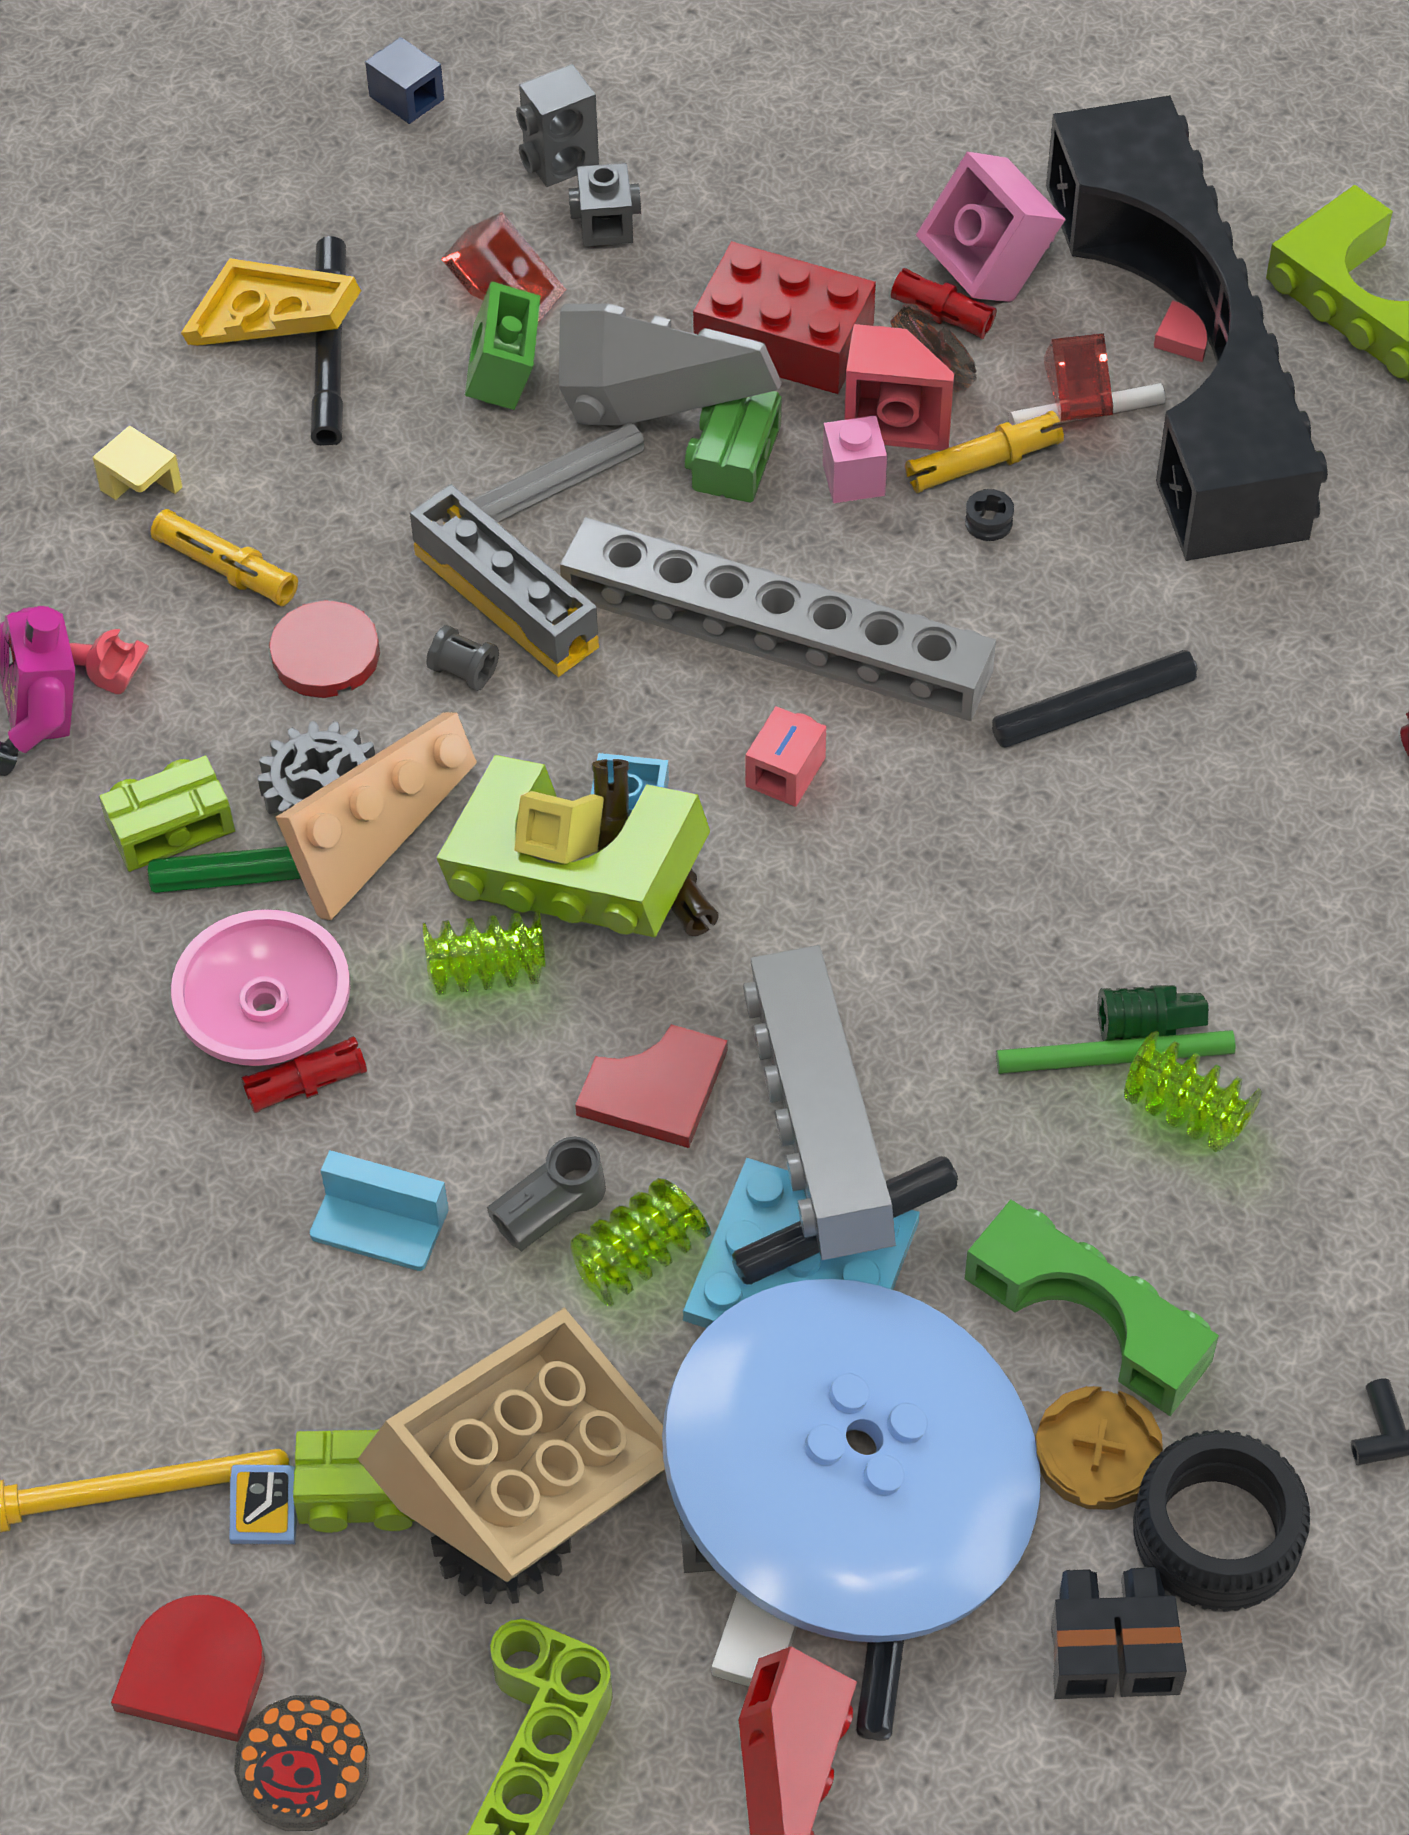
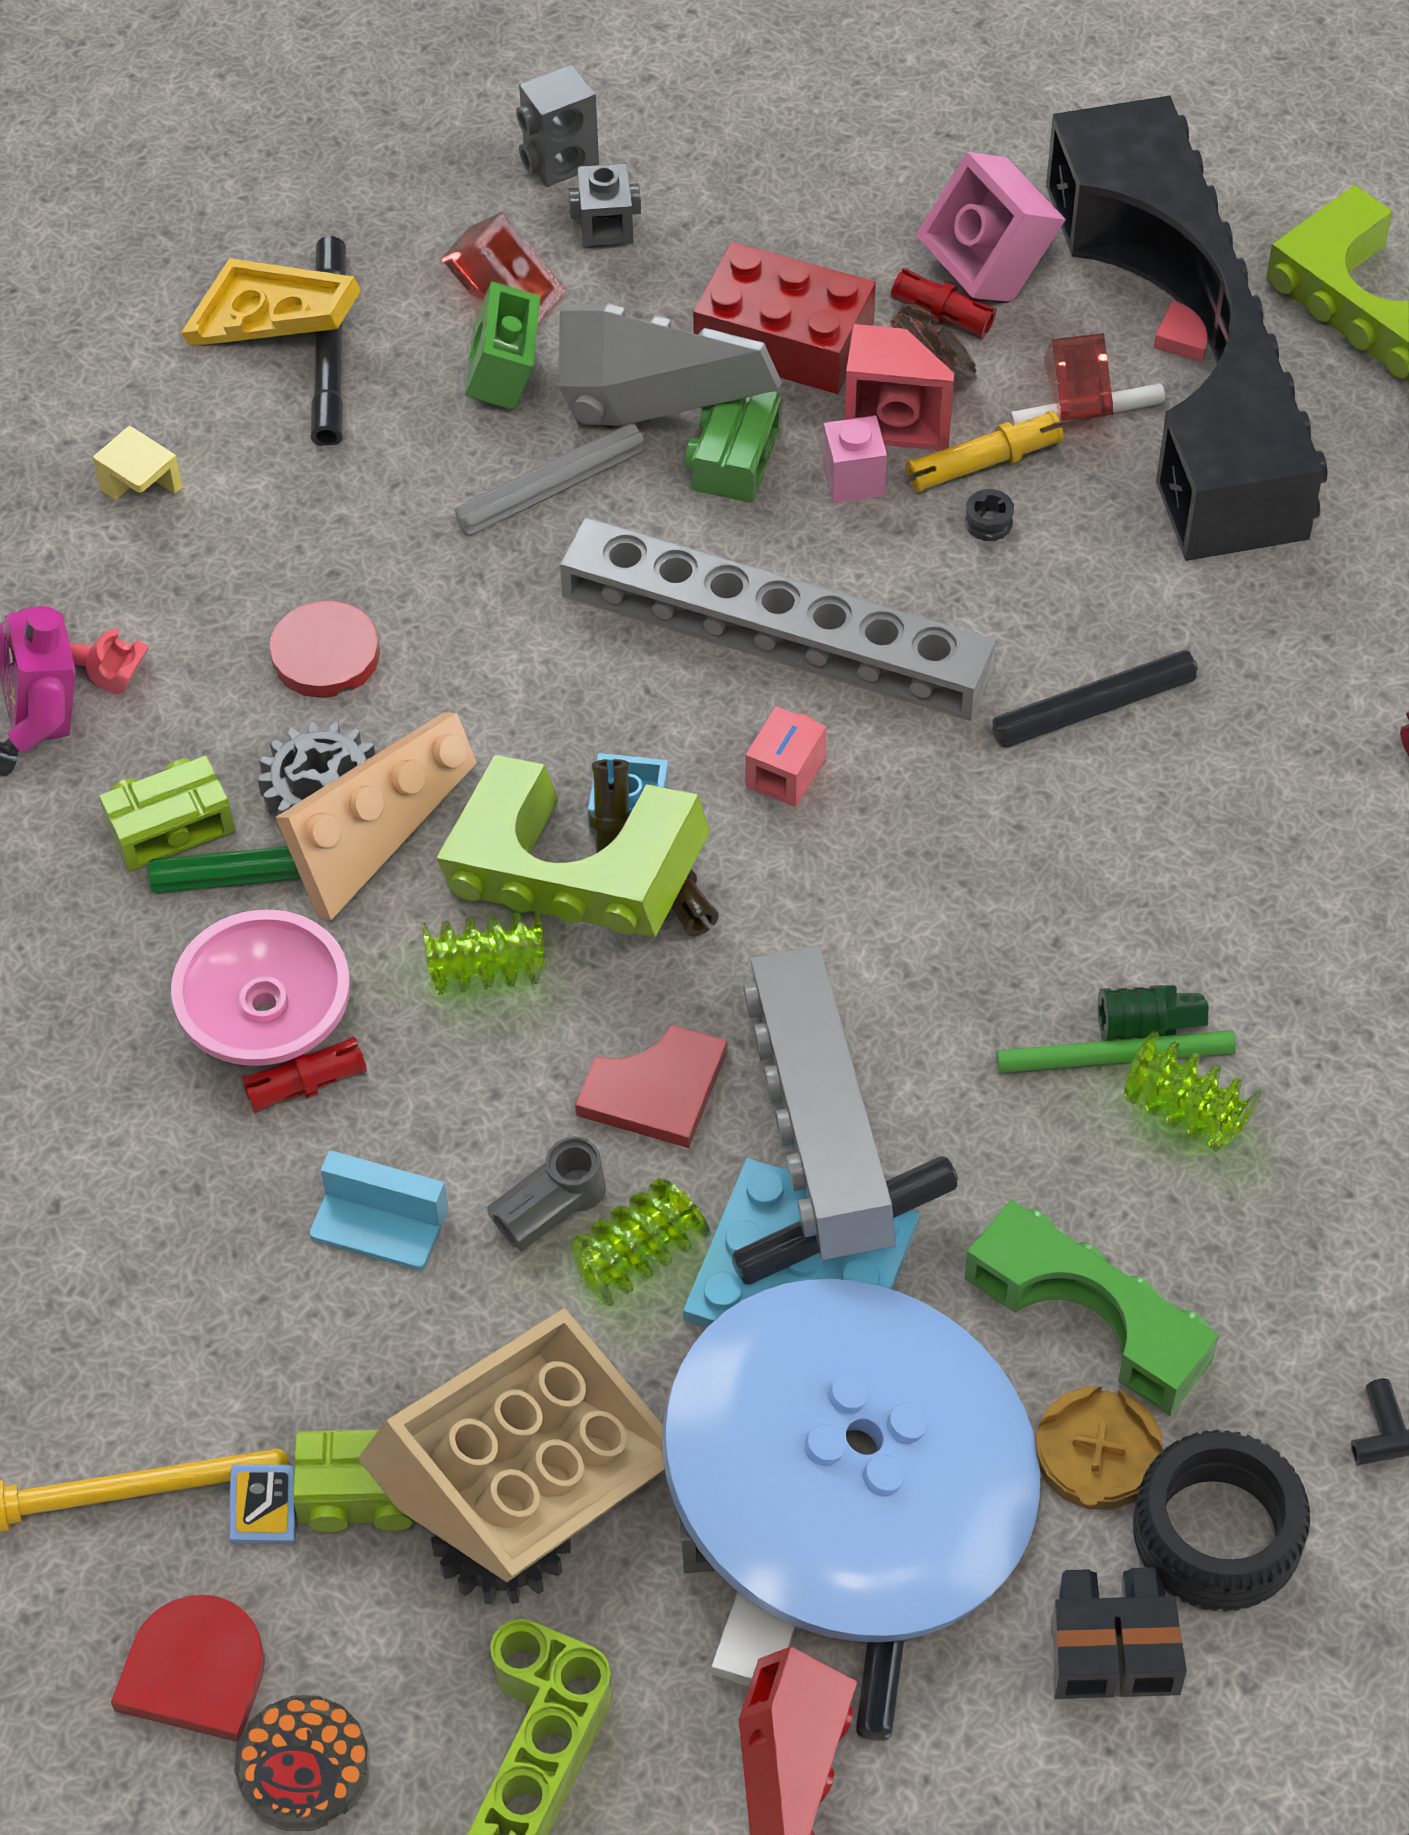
(269, 582): yellow pin -> none
(404, 80): dark blue brick -> none
(462, 657): dark grey bush -> none
(505, 580): dark grey piece -> none
(558, 827): light yellow panel -> none

